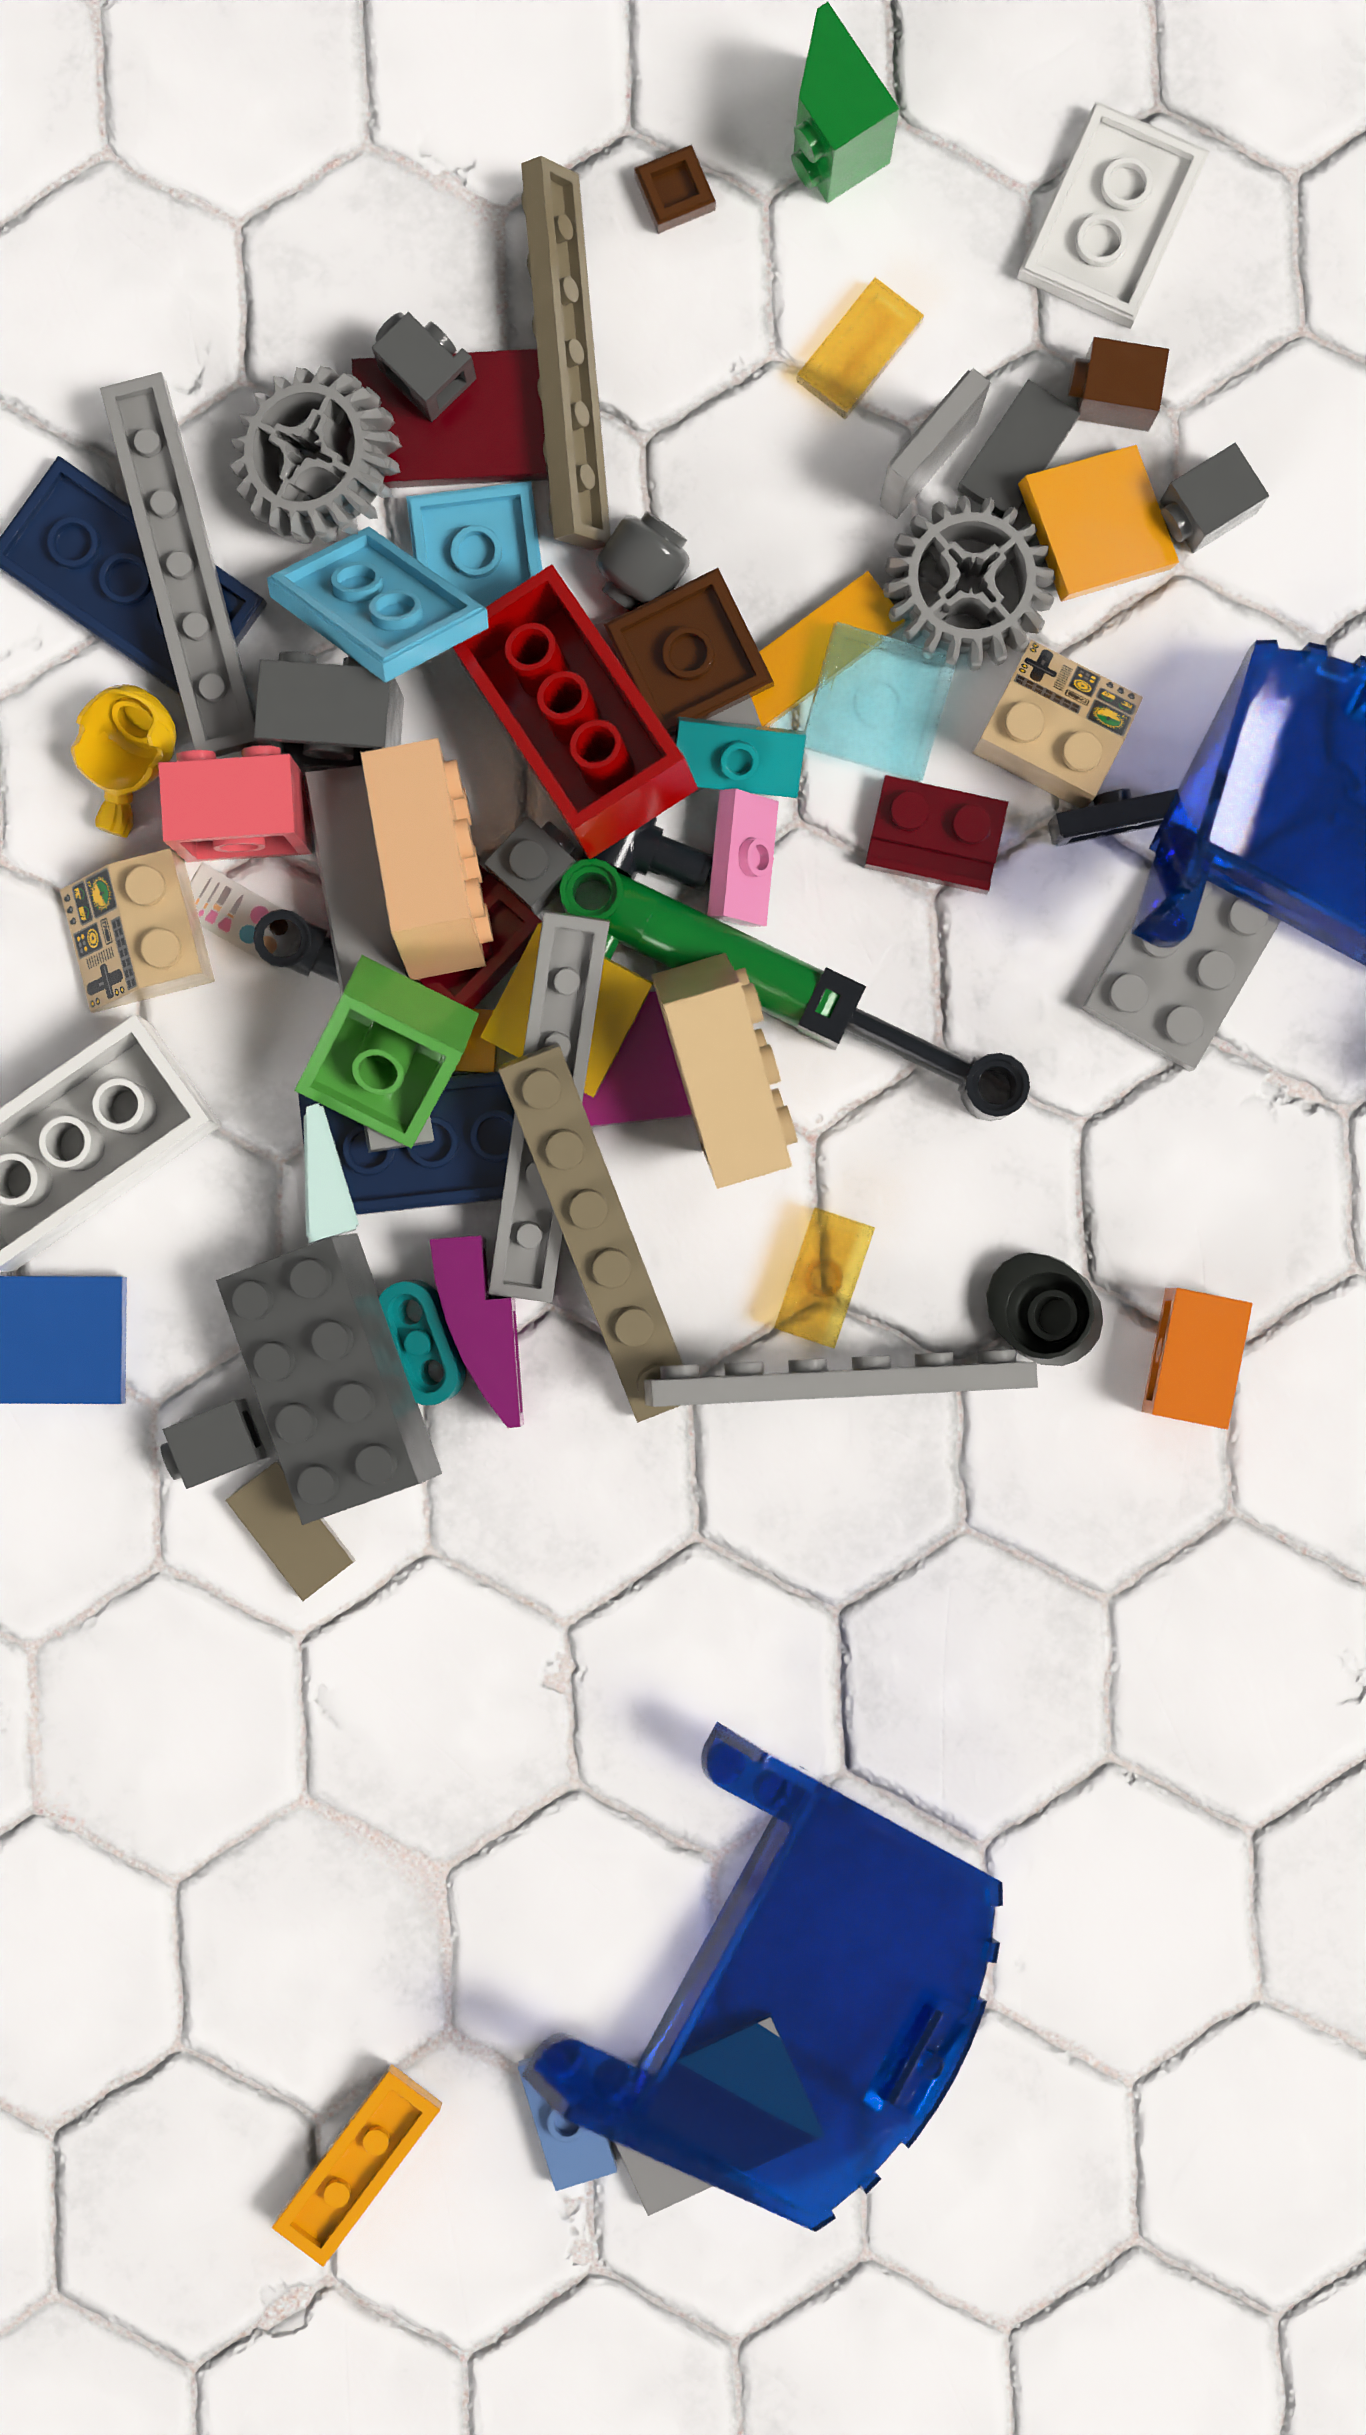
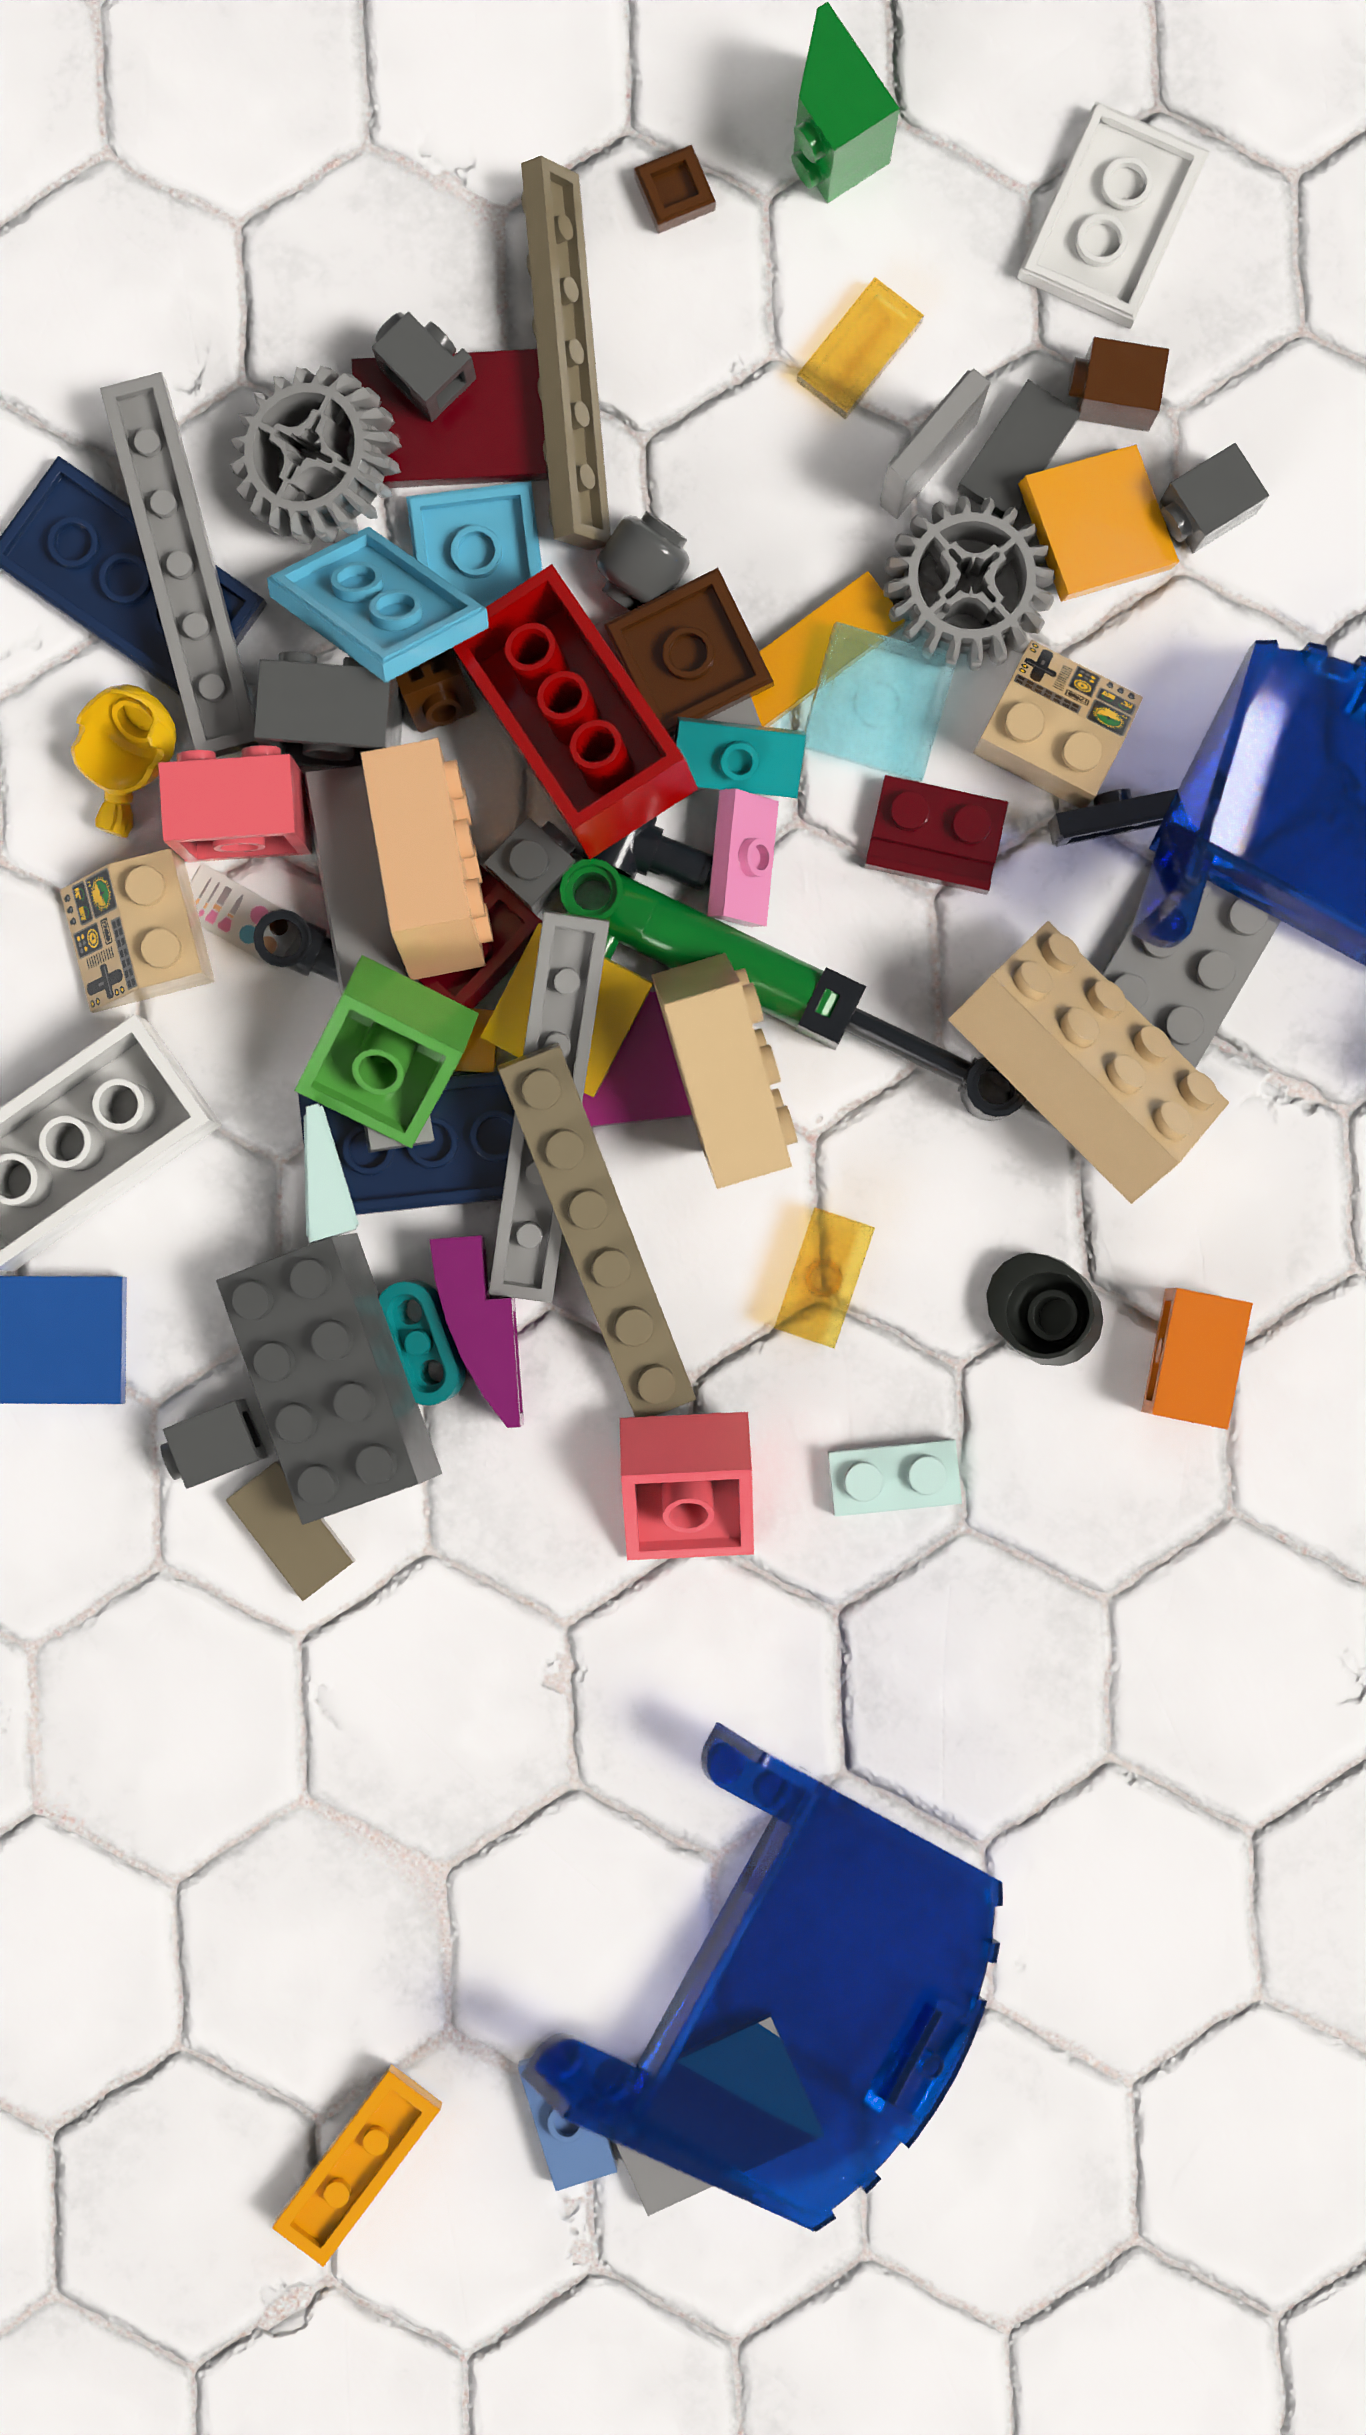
(436, 692): none -> reddish brown bracket
(687, 1485): none -> coral slope
(811, 1380): light grey plate -> none
(894, 1477): none -> light aqua plate
(1090, 1062): none -> tan brick

